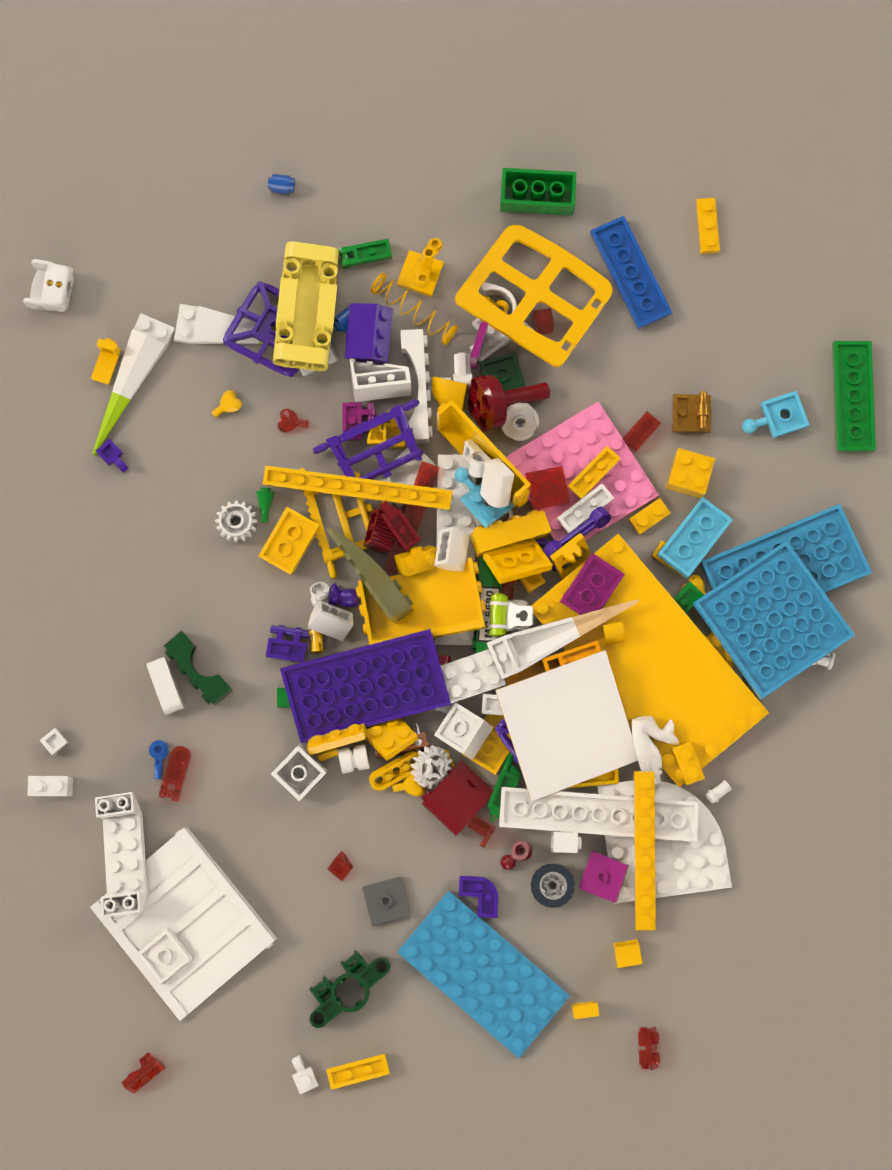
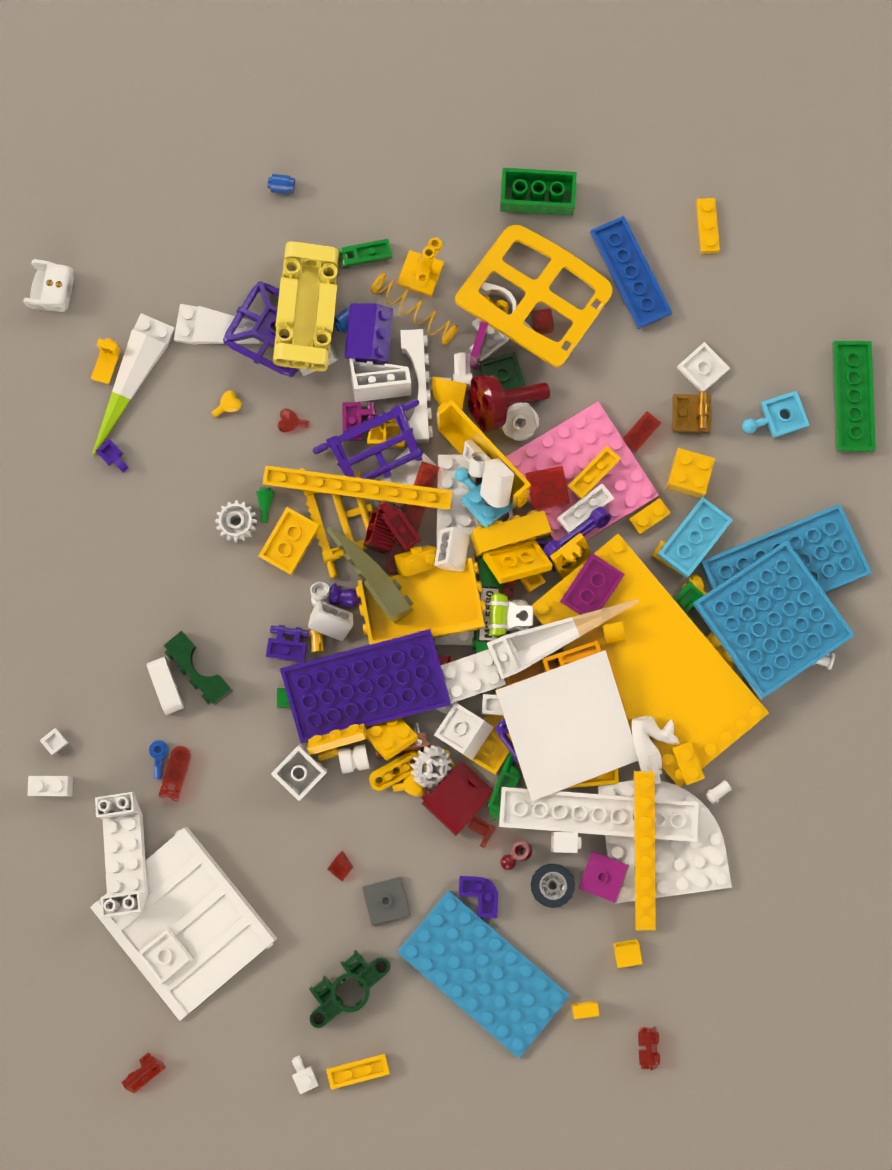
(703, 367): none -> white tile

